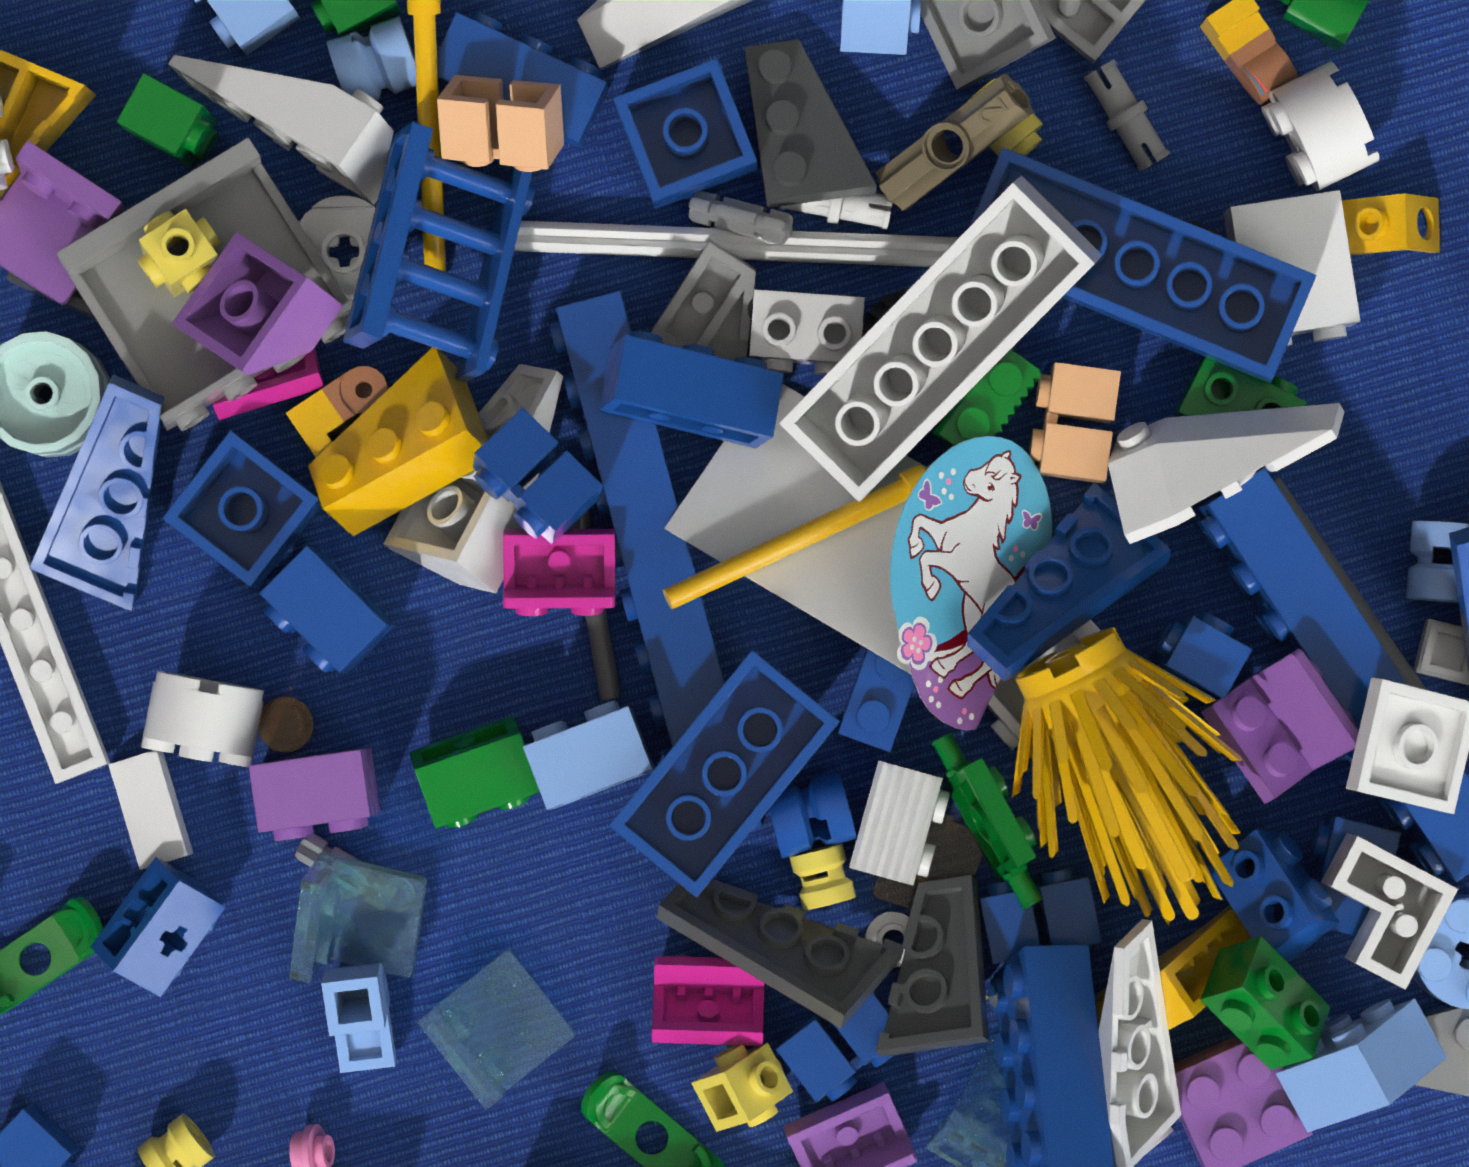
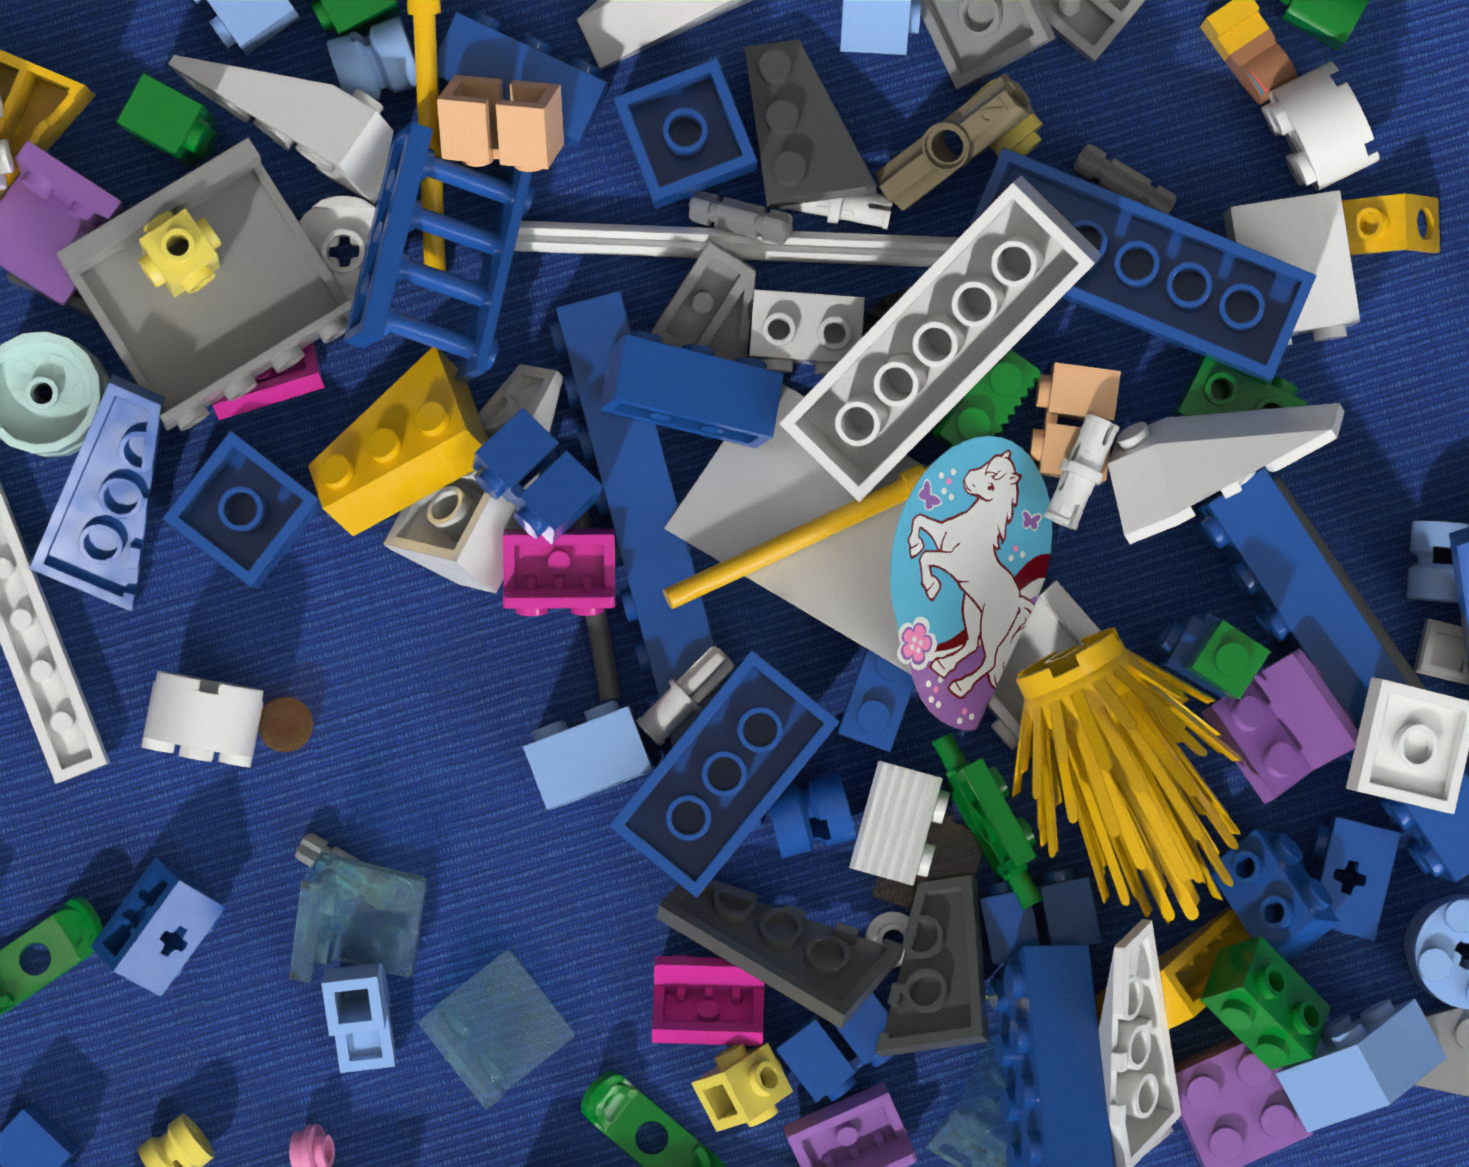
(150, 808): white slope -> none
(256, 309): medium lavender slope -> none
(314, 791): medium lavender brick -> none
(326, 611): blue brick -> none
(337, 406): leg -> none
(474, 773): green brick -> none
(686, 694): none -> white axle
(824, 889): light yellow wheel -> none
(1065, 585): blue wing -> none
(1081, 471): none -> white pin
(1122, 179): none -> light grey axle
(1126, 115): light grey pin -> none
(1227, 659): none -> green brick
(1402, 903): white brick -> none

